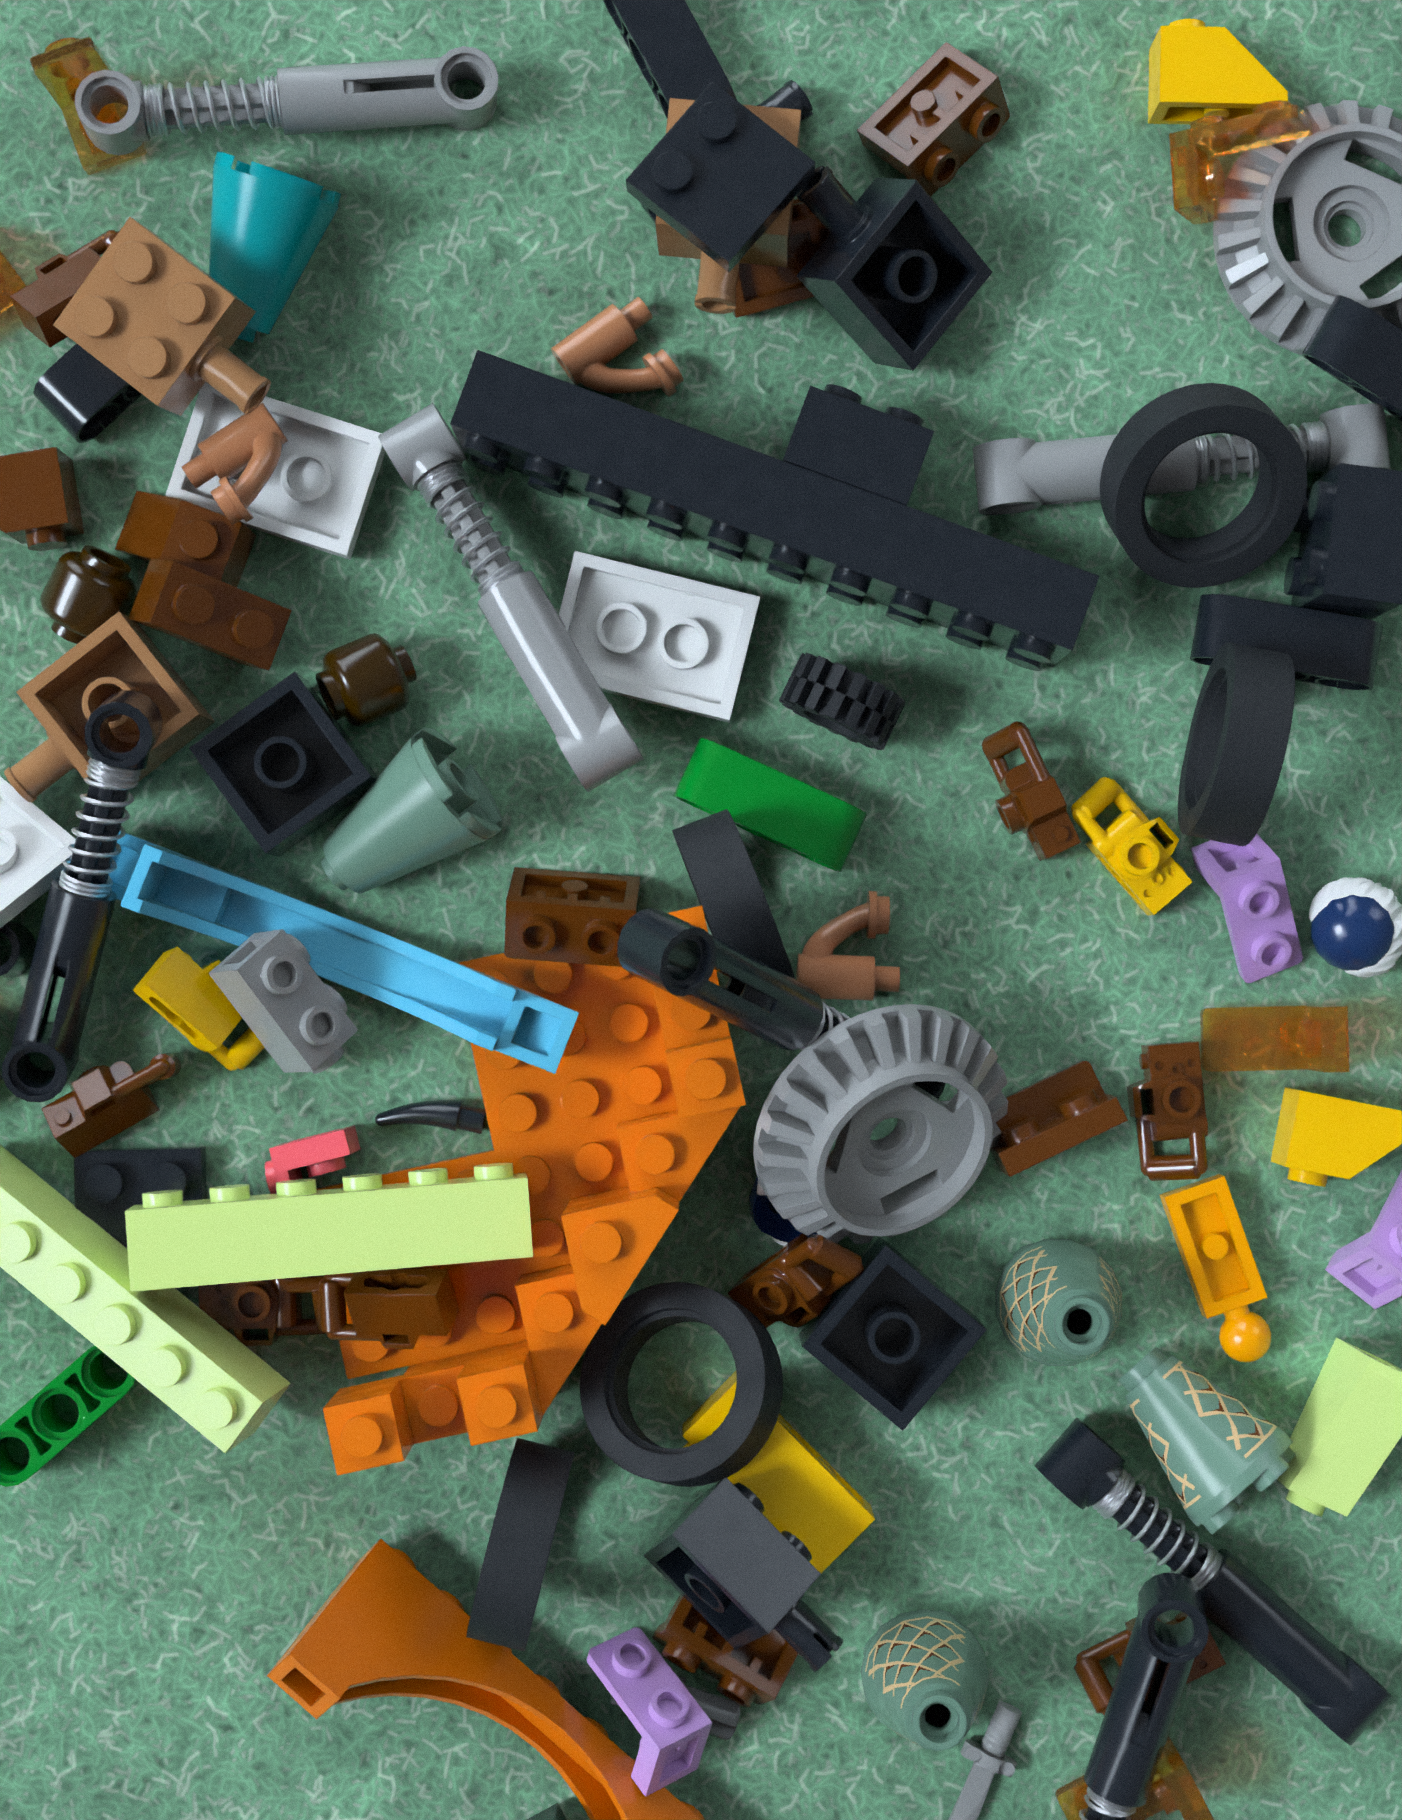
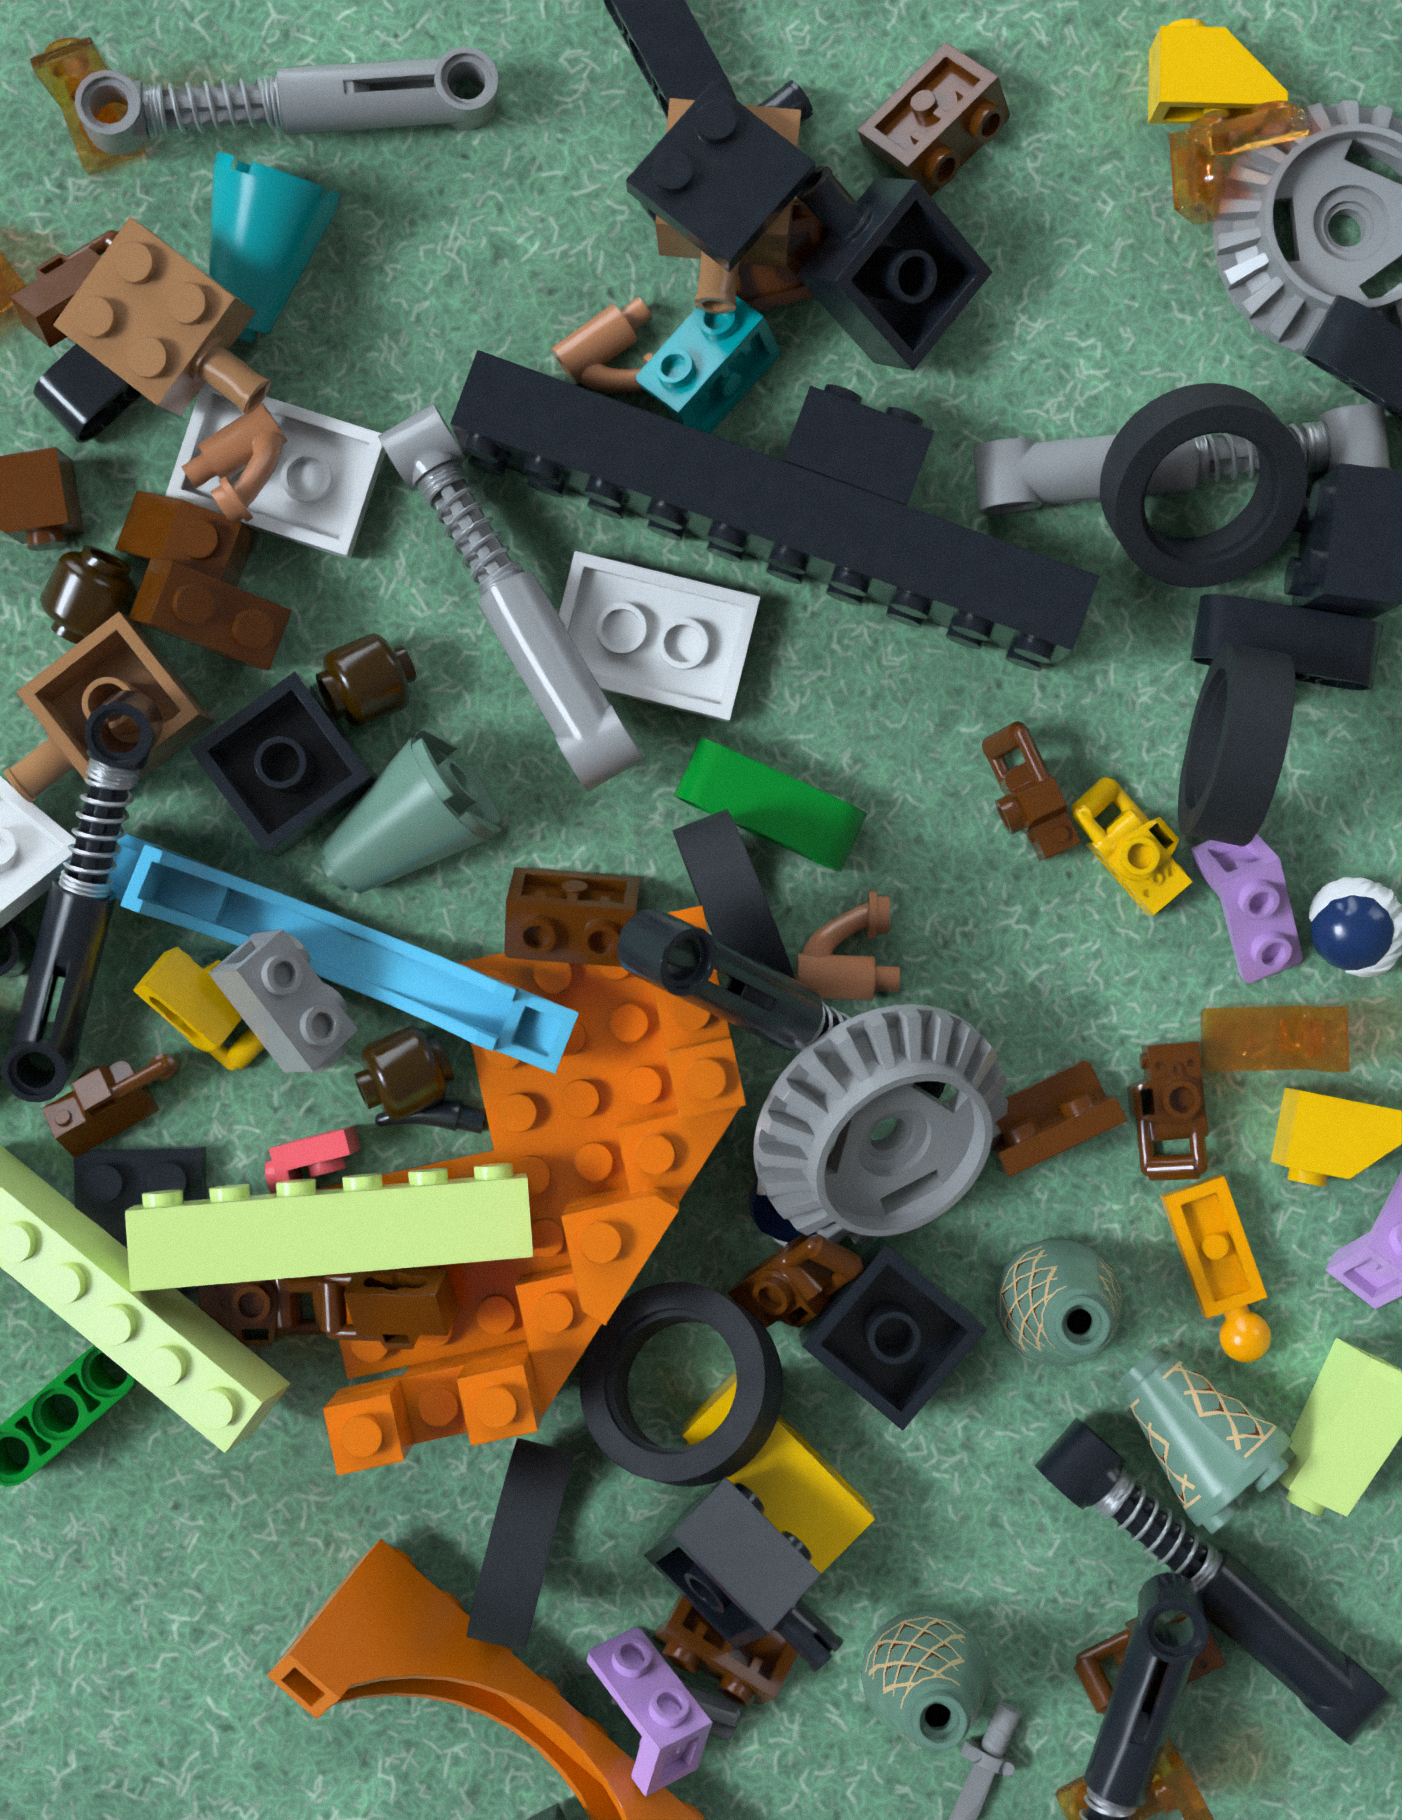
(404, 1073): none -> dark brown head
(710, 365): none -> teal bracket
(842, 701): black tyre -> none

